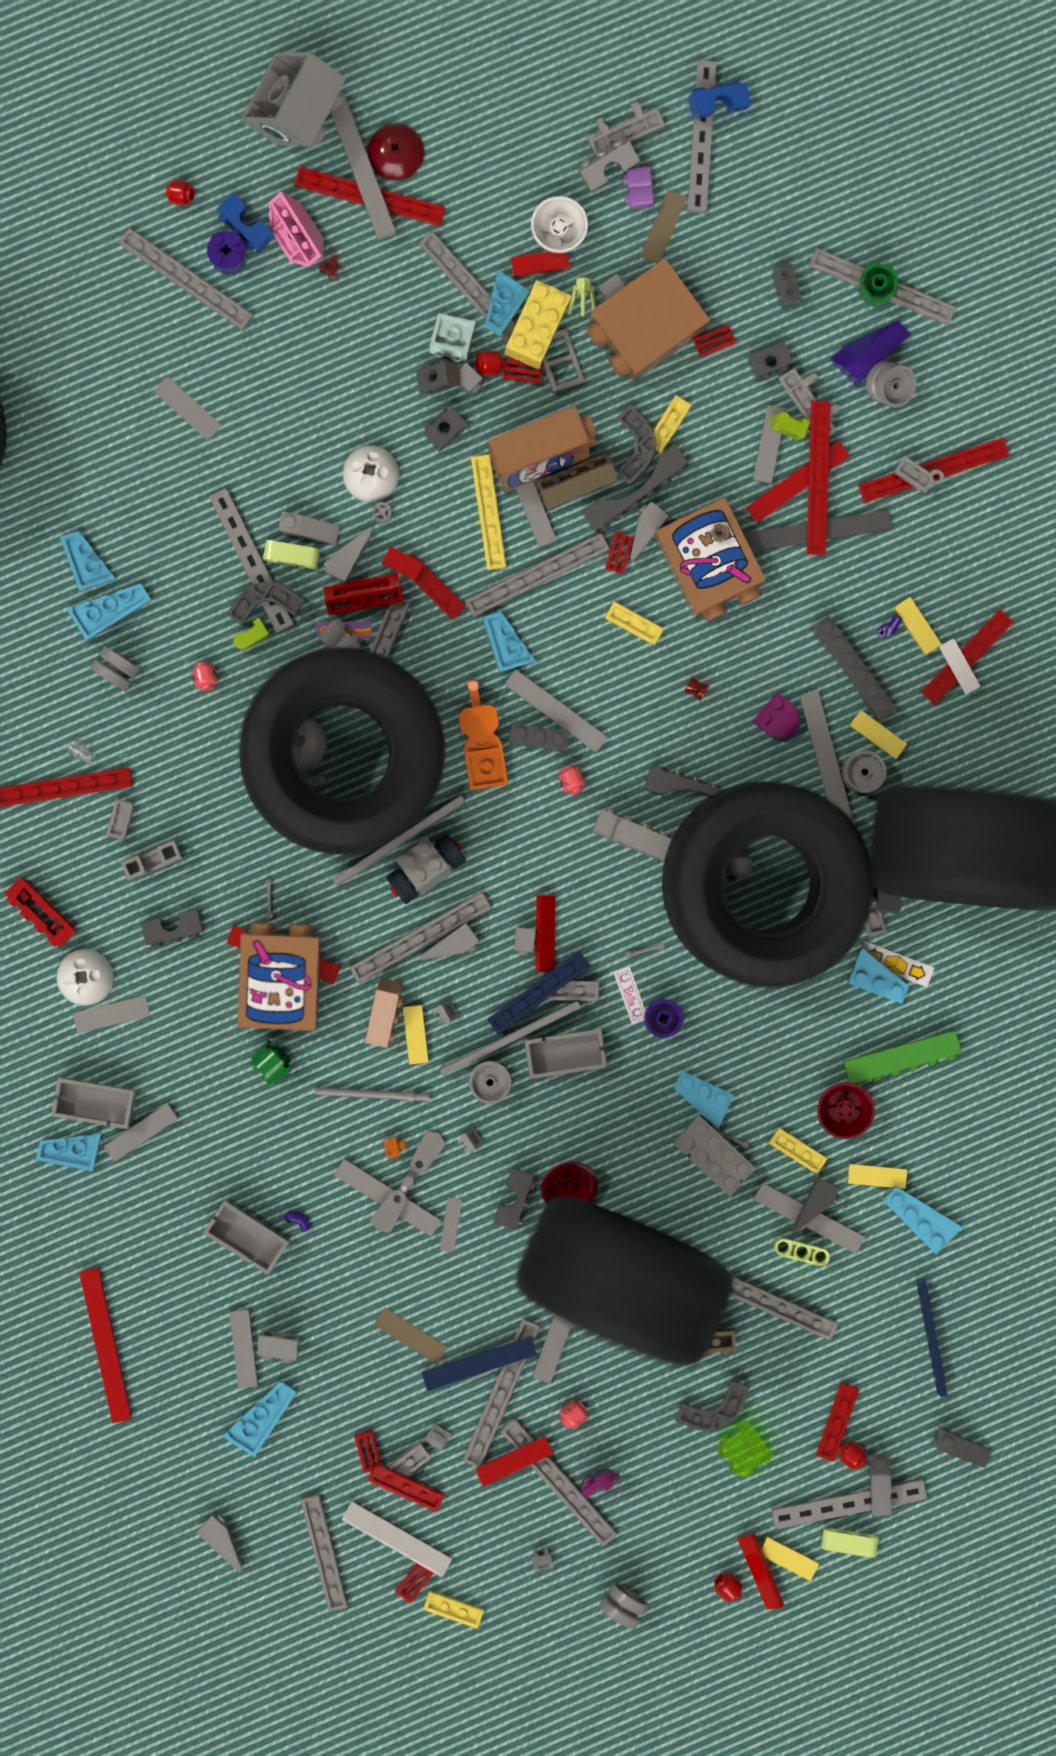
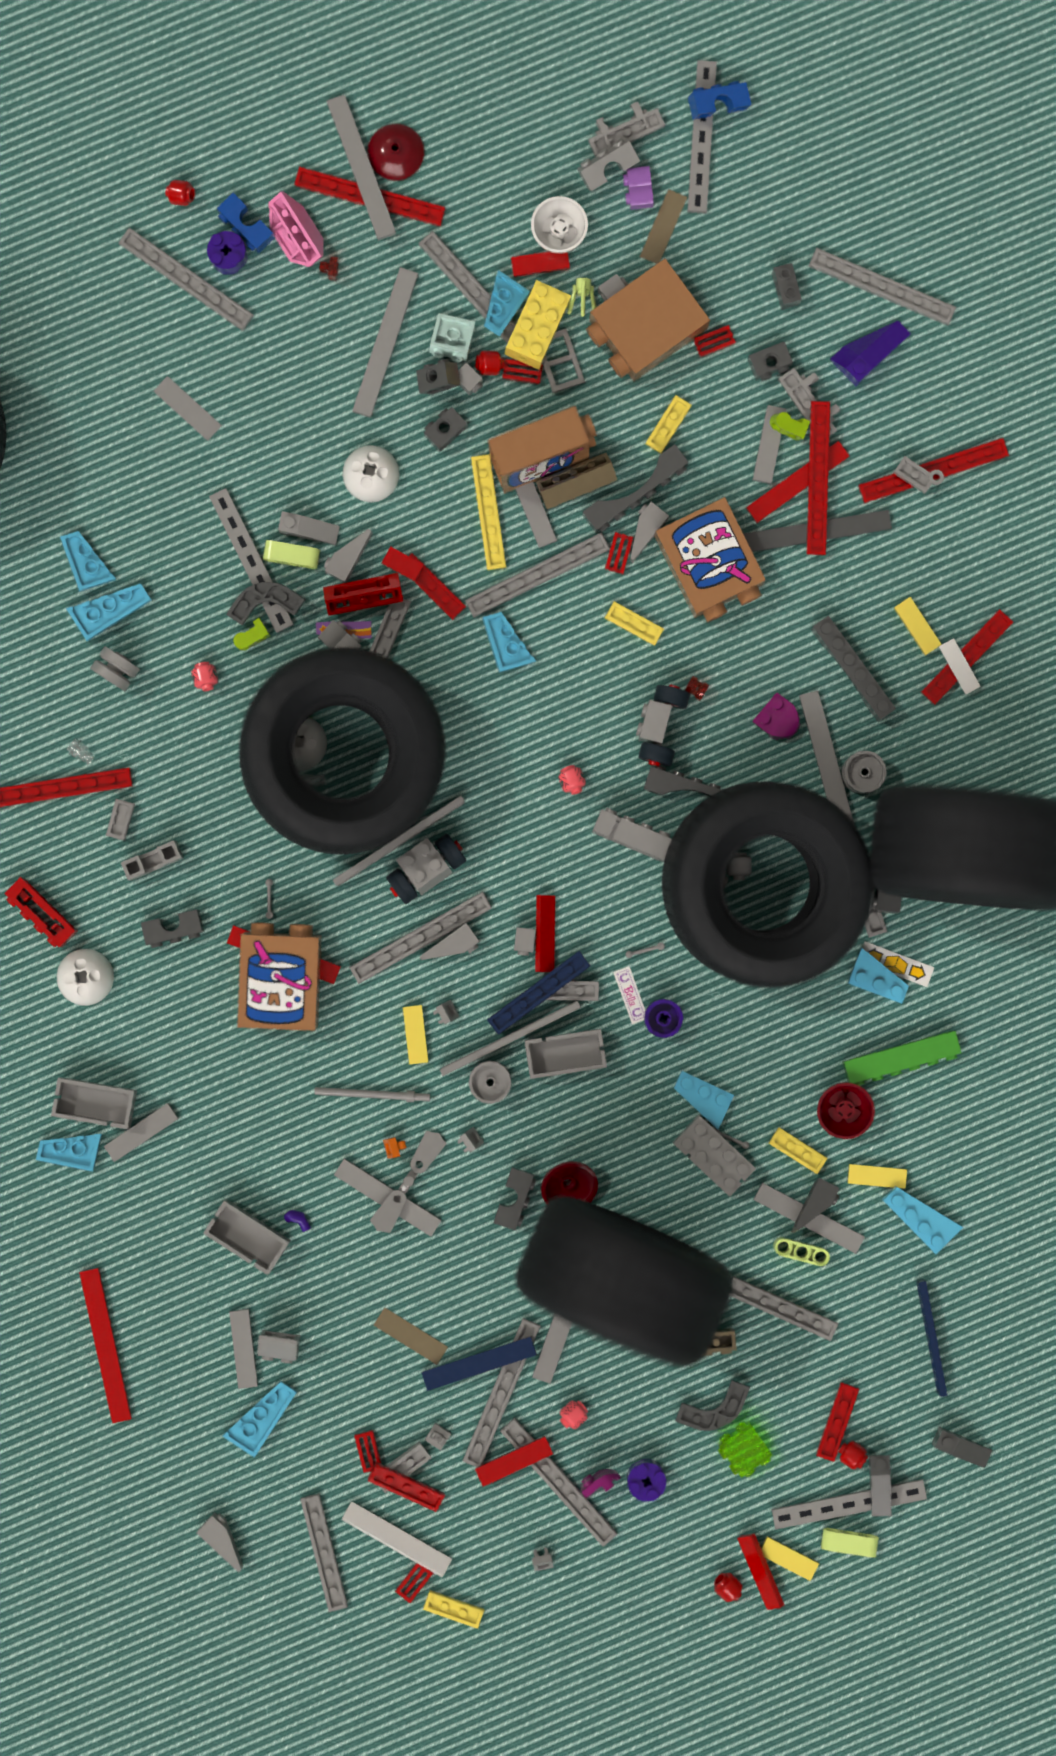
(111, 1014): light grey sticker -> none
(271, 1063): green brick -> none
(294, 99): light grey brick -> none
(380, 509): light grey wheel -> none
(384, 1013): wedge -> none
(385, 342): none -> light grey tile
(451, 1224): light grey sticker -> none
(483, 762): orange plate -> none
(539, 737): dark grey arch -> none
(555, 711): light grey tile -> none
(624, 1606): light grey wheel -> none
(644, 447): dark grey plate -> none
(651, 1490): none -> dark purple brick
(655, 722): none -> brick
(715, 532): dark tan plate -> none
(874, 294): green brick -> none
(878, 734): light yellow tile -> none
(889, 628): dark purple arm -> none
(891, 384): light grey wheel -> none

